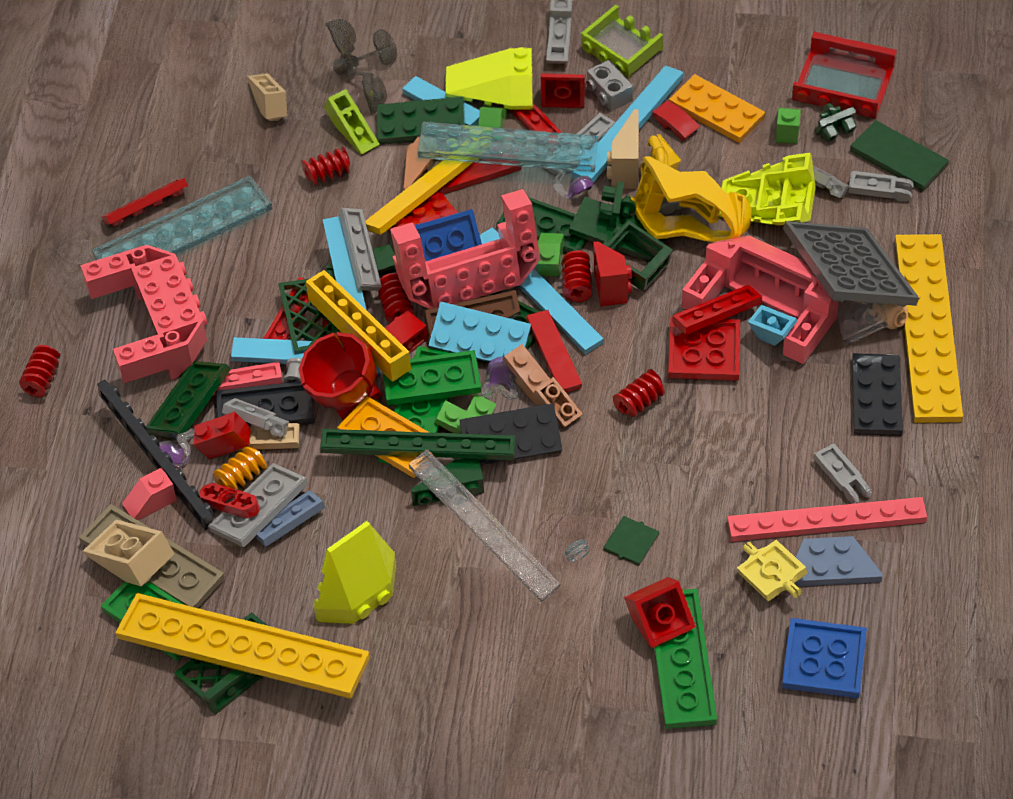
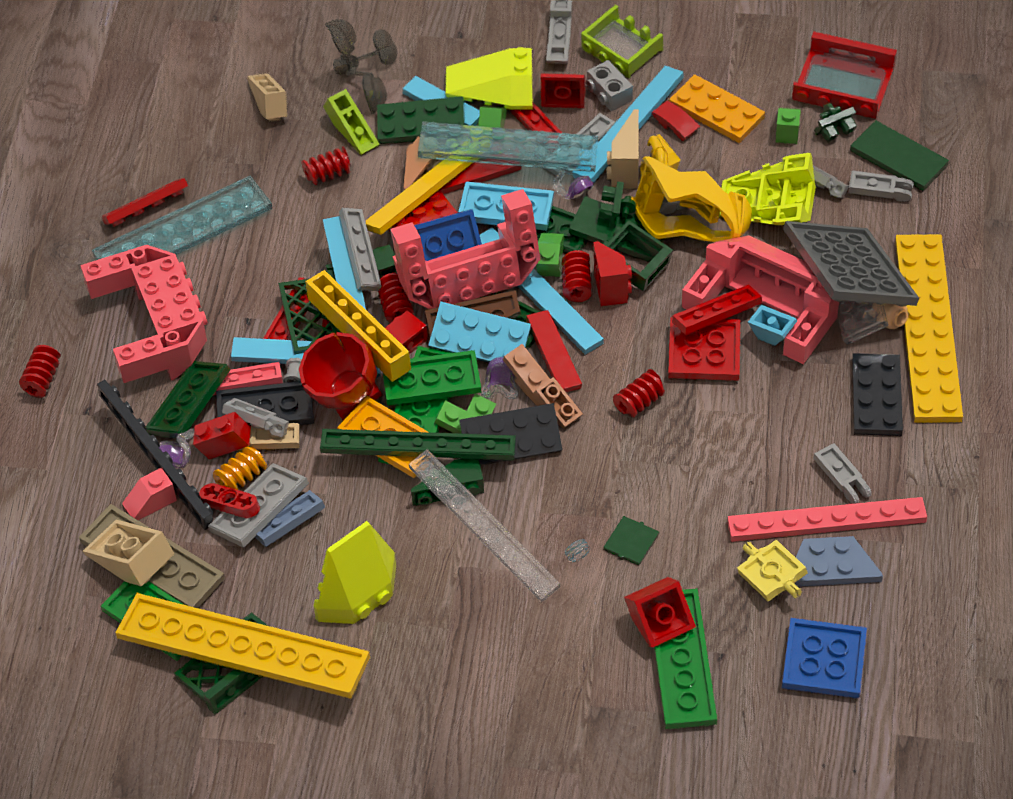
(488, 207): none -> medium azure plate

